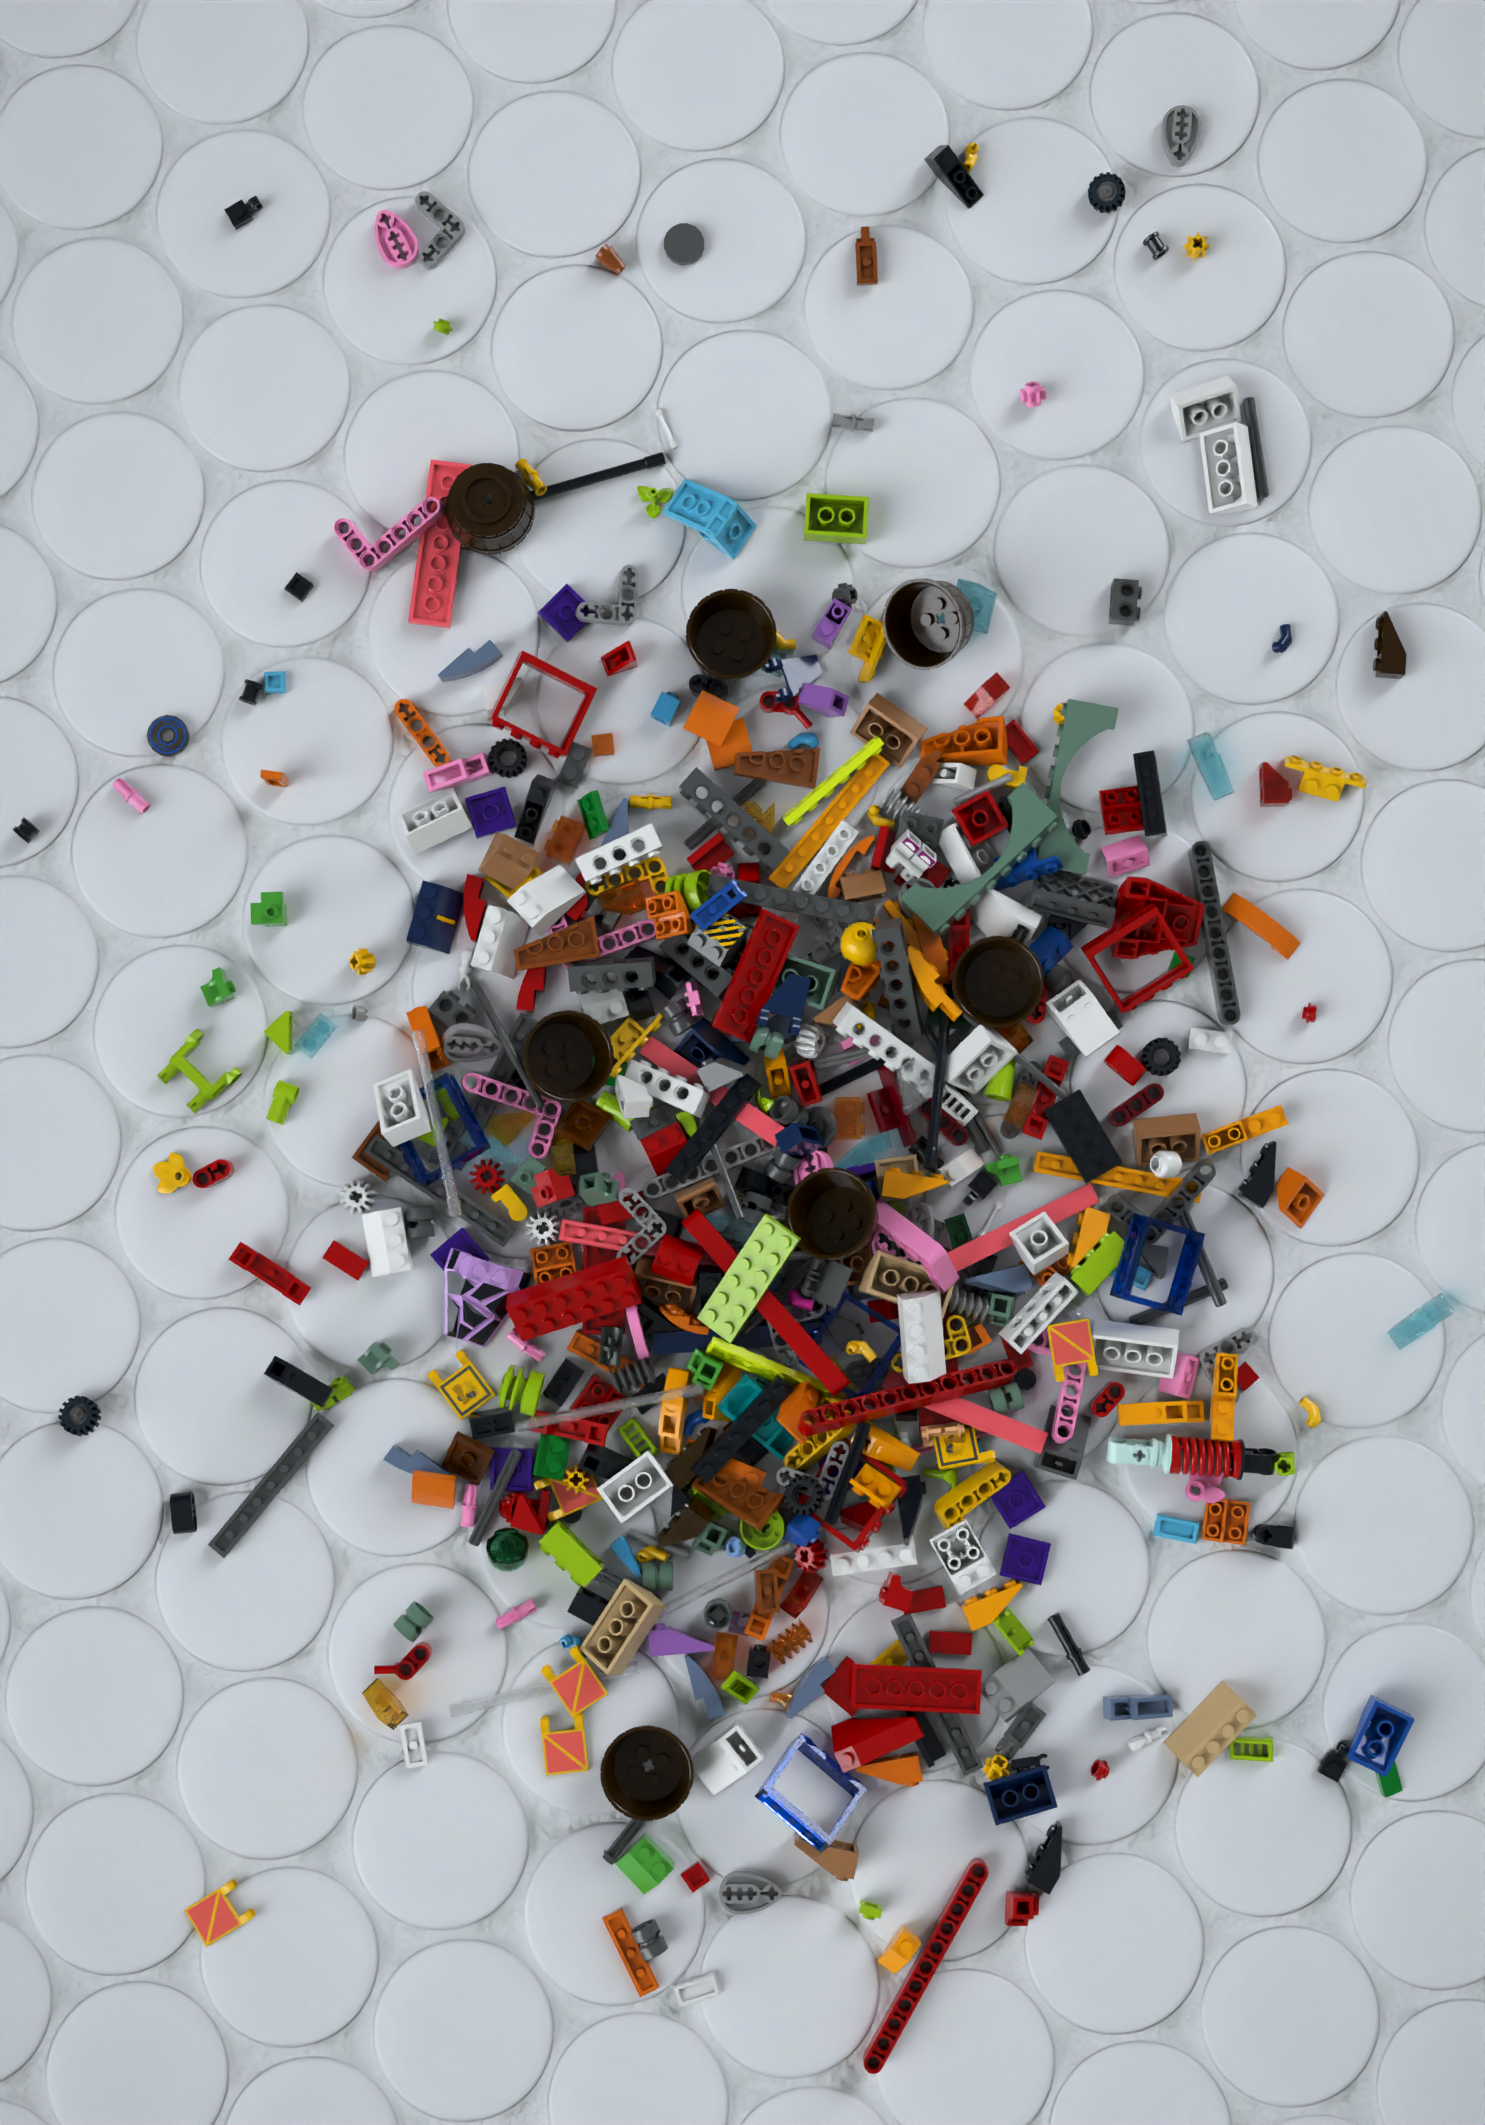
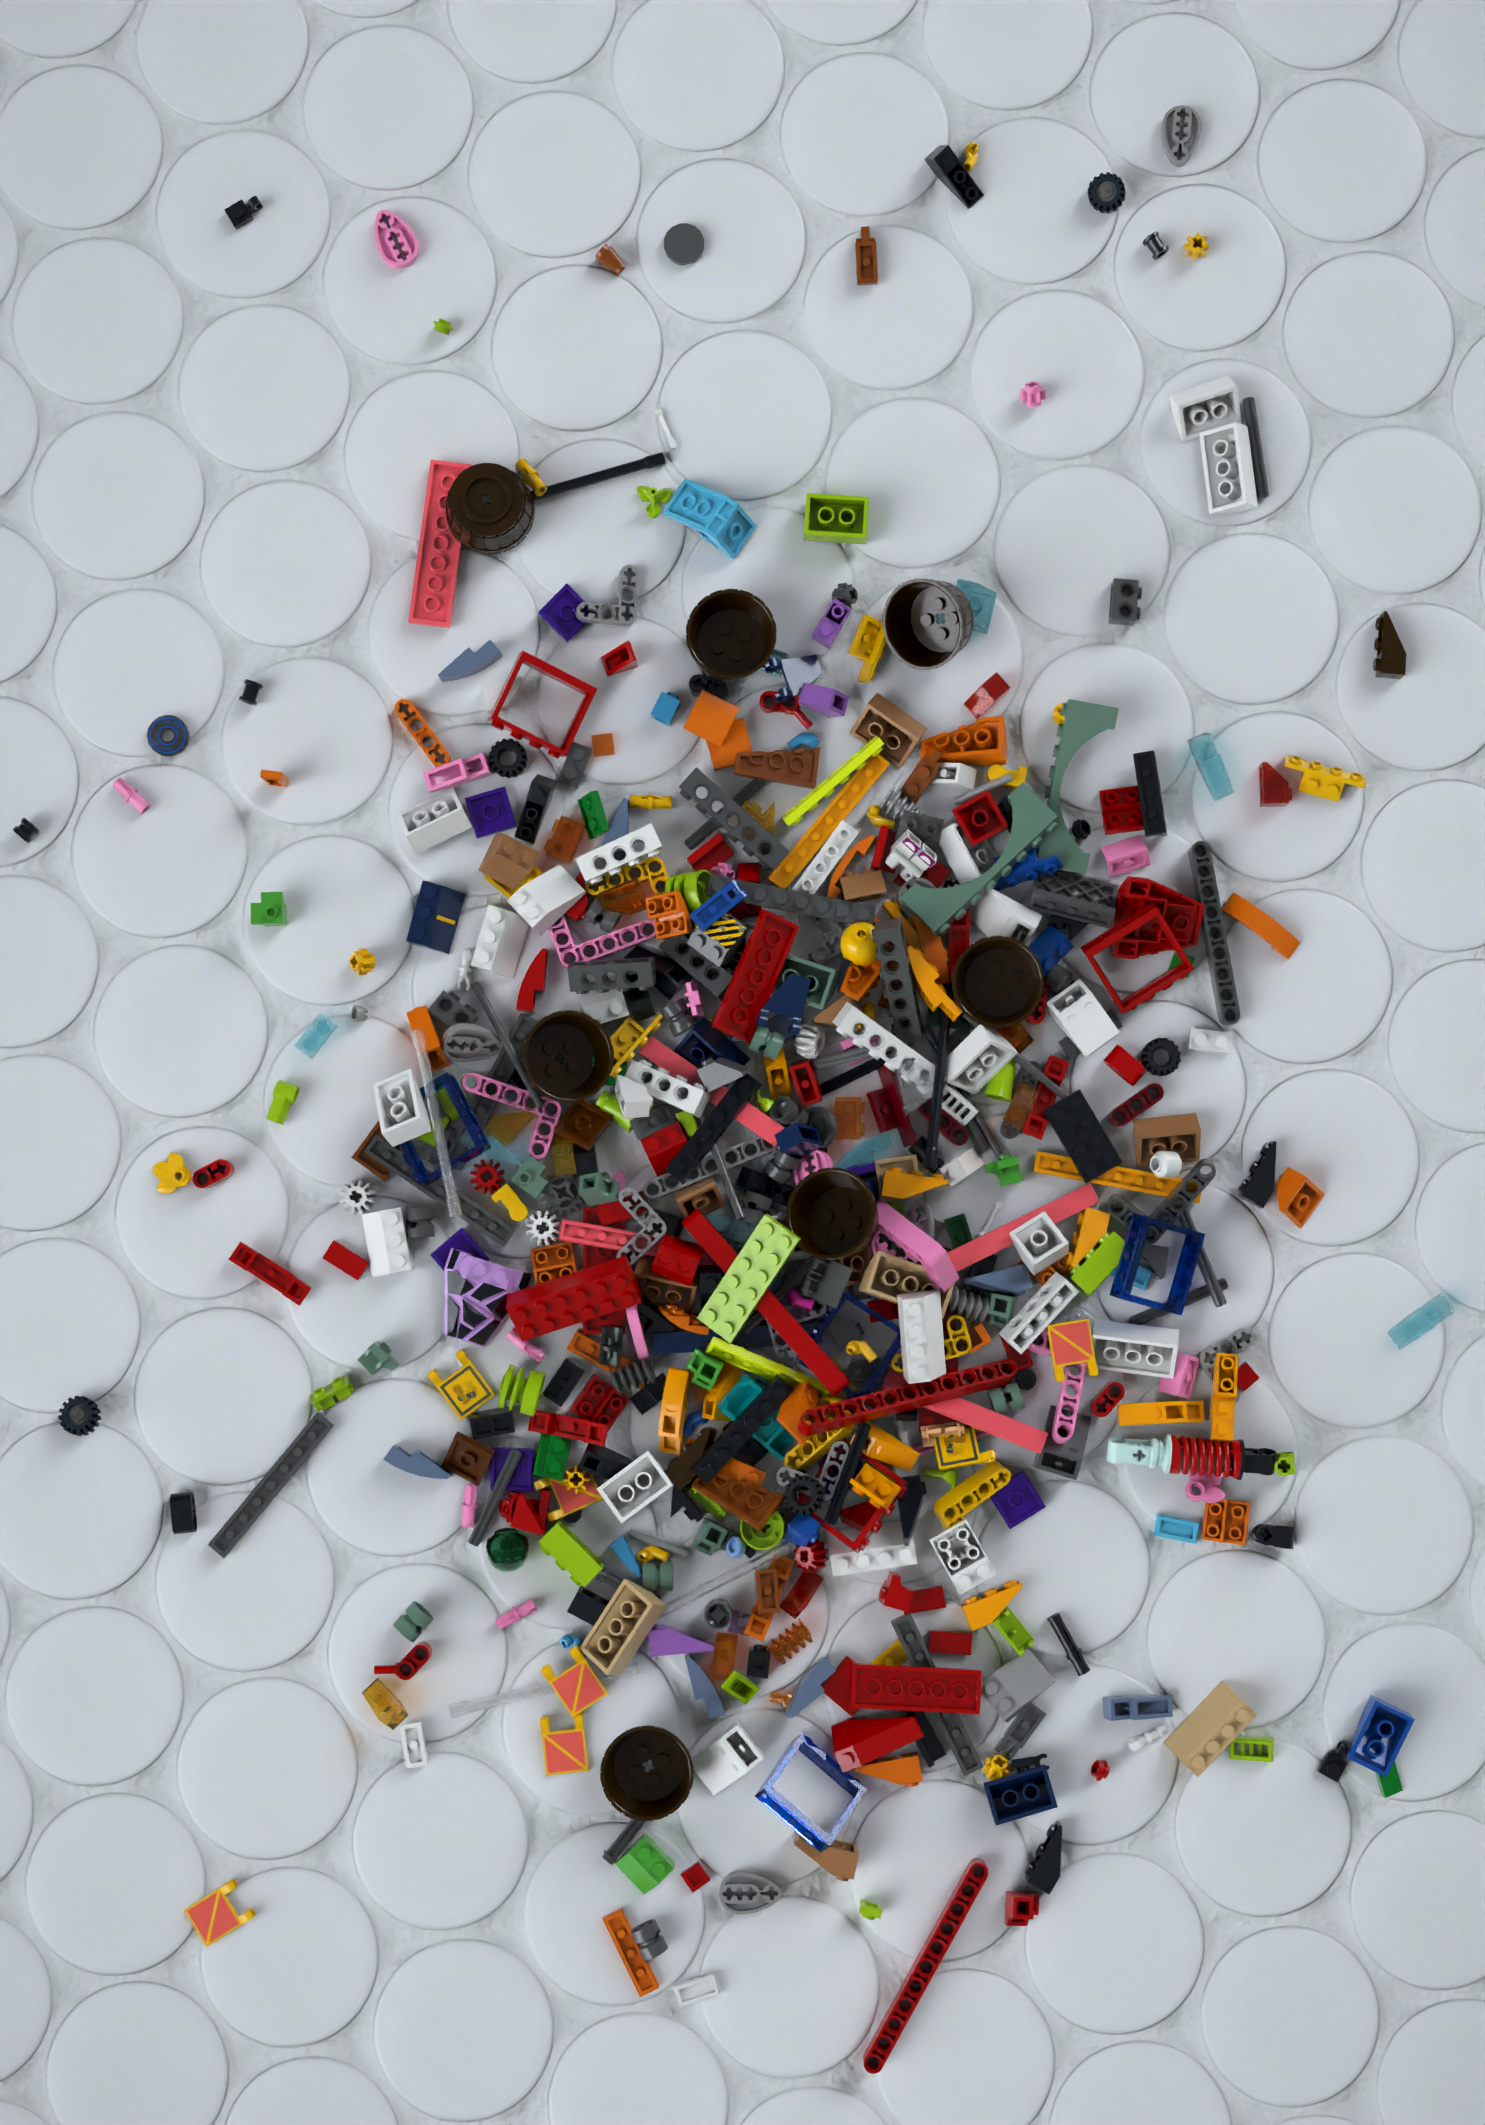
(207, 1091): lime connector -> none
(218, 989): bright green brick -> none
(275, 682): medium azure tile -> none
(281, 1032): lime slope -> none
(298, 1381): black slope -> none
(299, 587): black tile -> none
(391, 536): bright pink beam -> none
(433, 1489): orange slope -> none
(444, 233): light grey beam -> none
(474, 906): red slope -> none
(538, 1421): clear piece -> none
(551, 1188): red brick -> none
(568, 945): dark orange wing -> none
(627, 1426): lime slope -> none
(688, 1525): dark brown slope -> none
(784, 644): yellow arm -> none
(853, 422): light grey pin -> none
(900, 1950): light orange slope -> none
(980, 1186): black plate -> none
(1019, 743): red tile -> none
(1025, 1559): dark purple plate -> none
(1244, 1129): light orange slope -> none
(1285, 640): dark blue arm -> none
(1309, 1013): red plate -> none
(1313, 1412): yellow arm -> none

